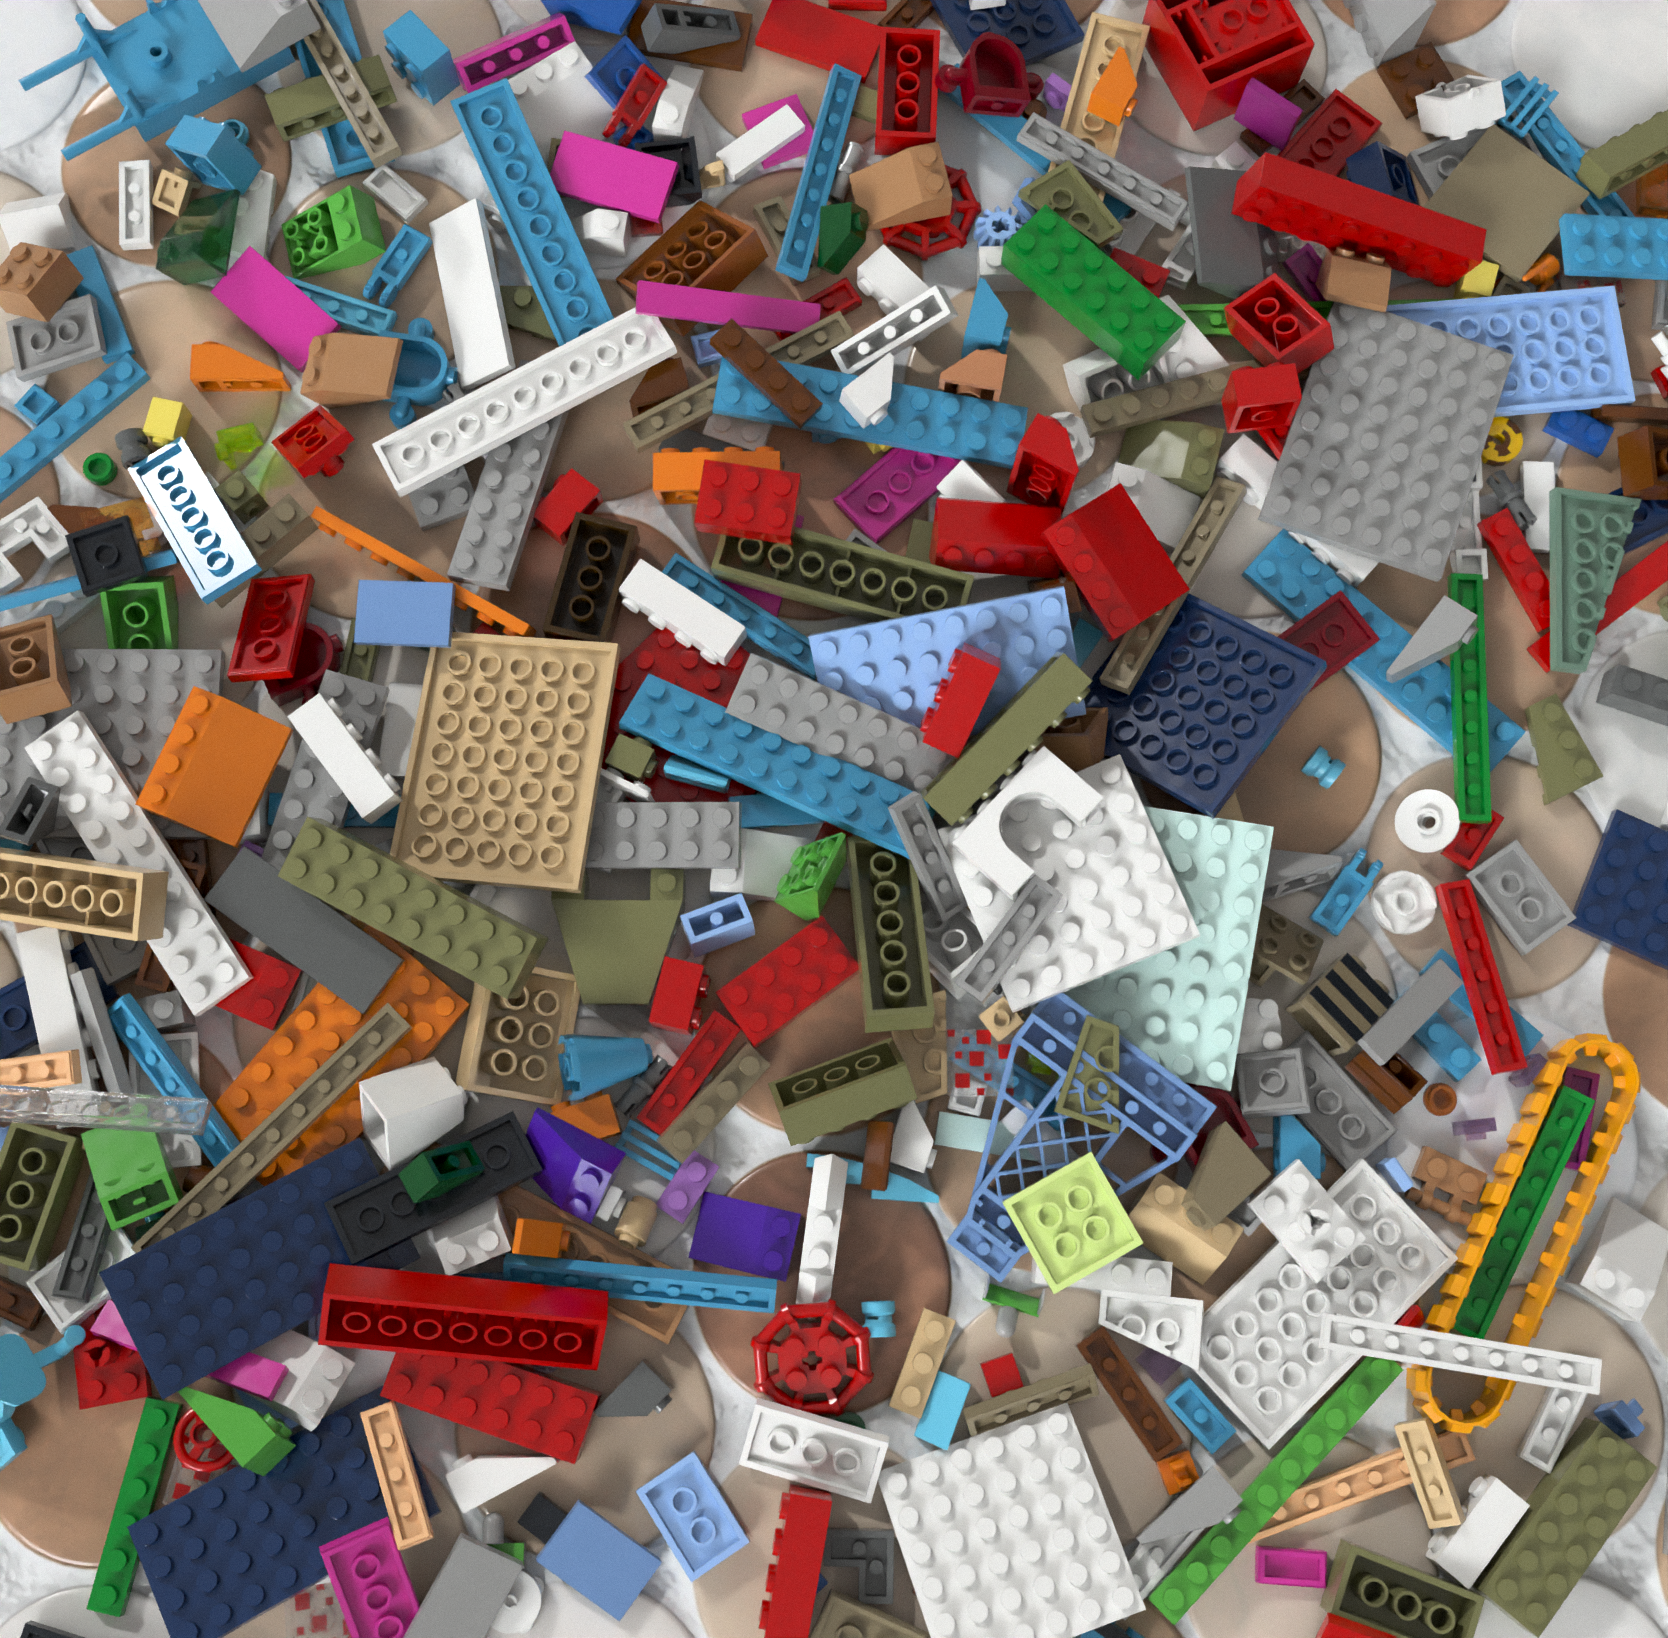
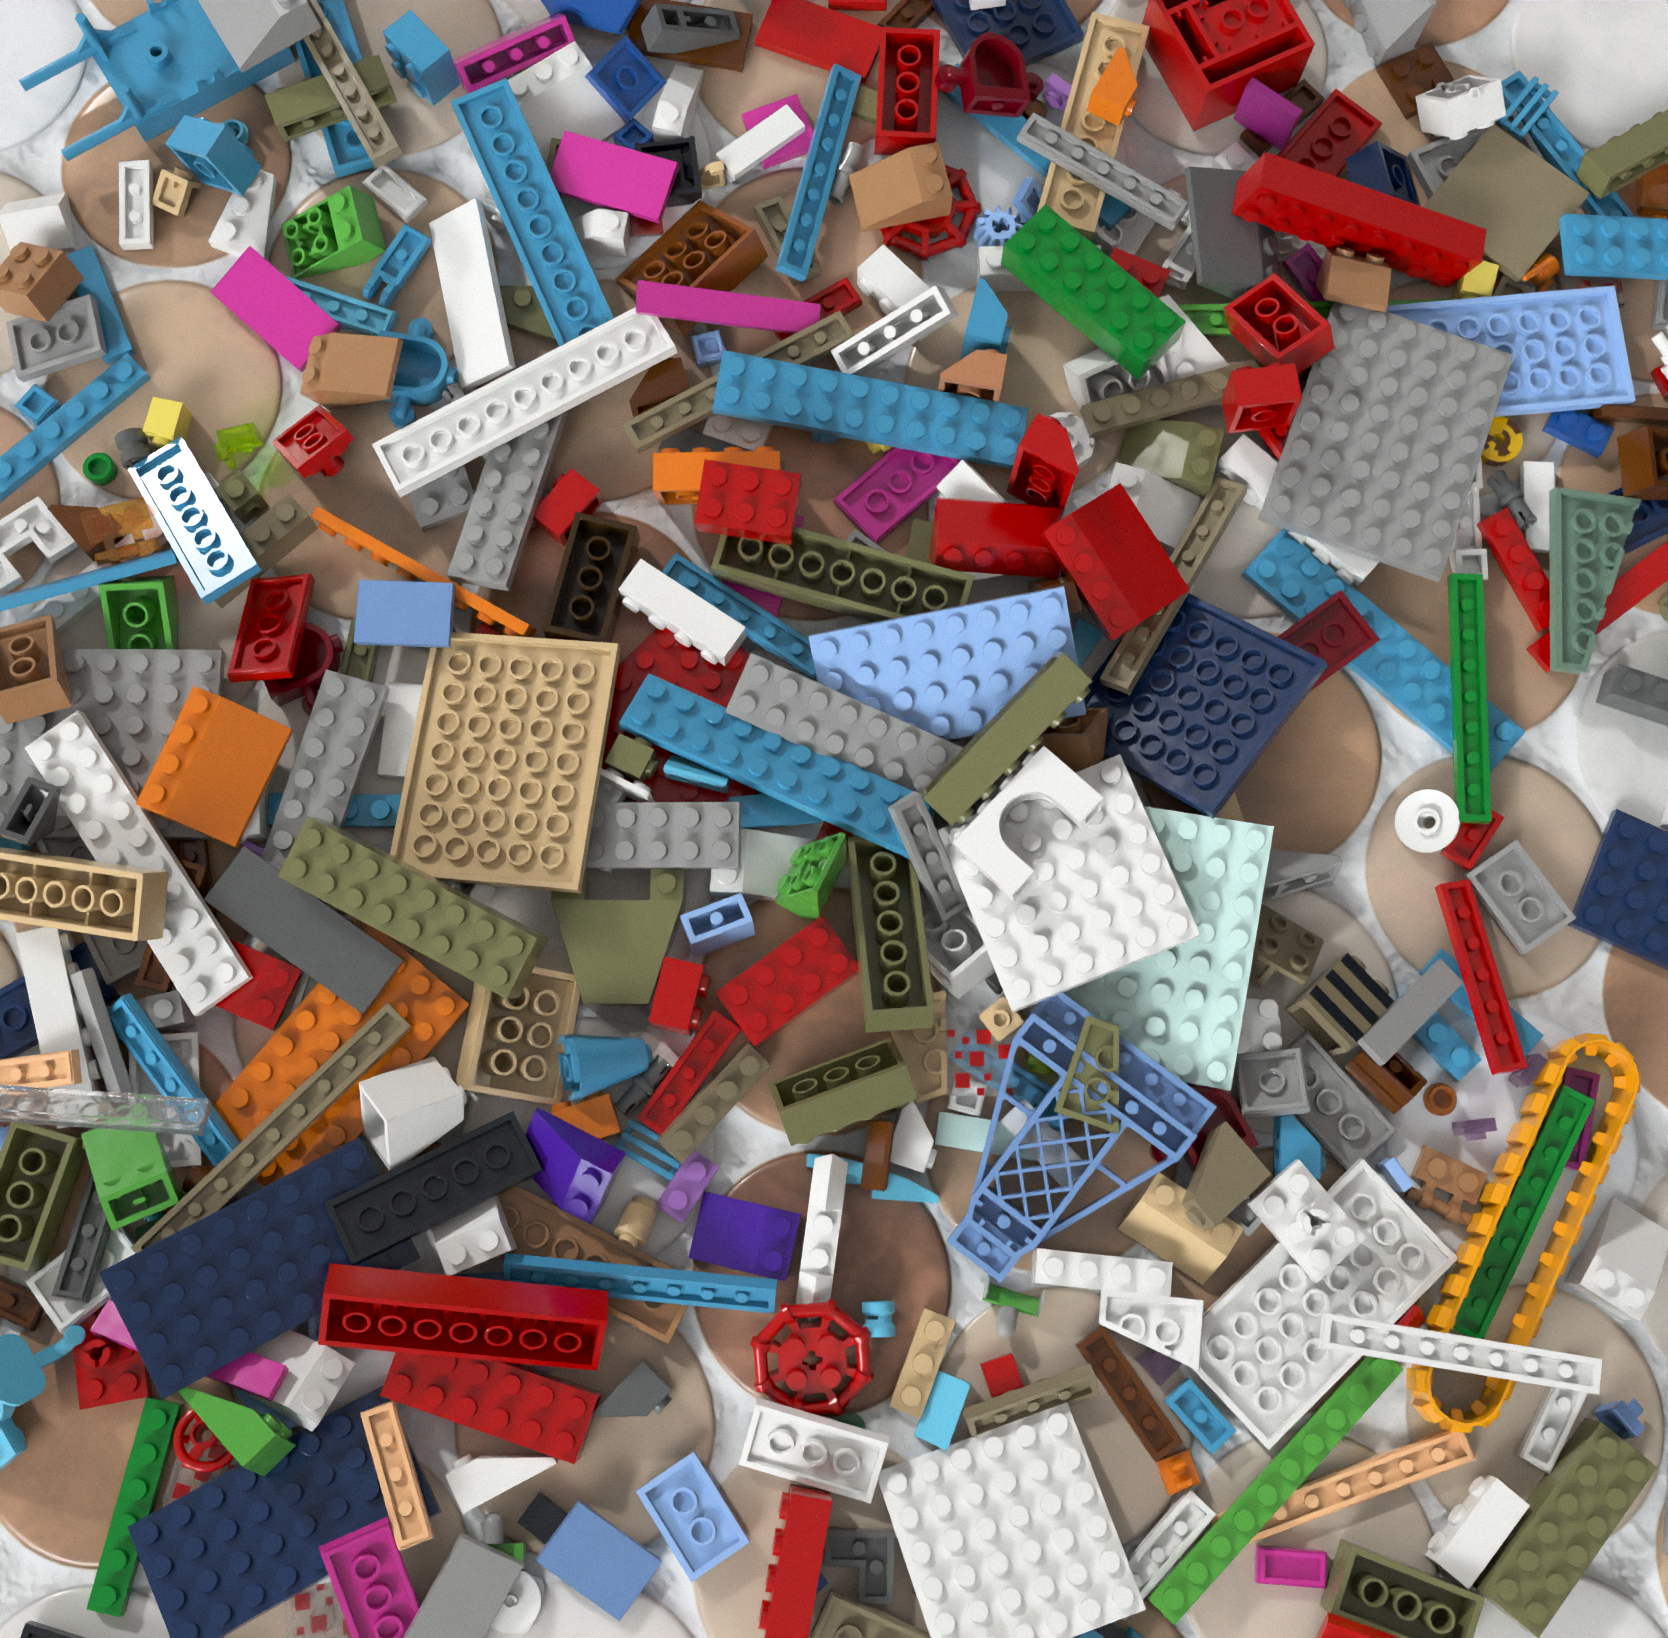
(107, 556): black tile -> none
(200, 240): clear green slope -> none
(223, 369): orange slope -> none
(345, 758): white brick -> none
(440, 1171): dark green slope -> none
(541, 1238): orange slope -> none
(612, 1204): white plate -> none
(635, 104): red hinge -> none
(766, 373): reddish brown plate -> none
(840, 235): dark green slope -> none
(870, 393): white slope -> none
(959, 699): red brick -> none
(1009, 939): light grey plate -> none
(1072, 1222): yellowish green plate -> none
(1075, 202): olive wing -> none
(1199, 1507): light grey slope -> none
(1323, 767): medium azure wheel -> none
(1345, 894): dark azure hinge -> none
(1403, 902): white tile -> none
(1429, 1473): tan plate -> none
(1437, 637): light grey slope -> none
(1560, 750): olive wing -> none

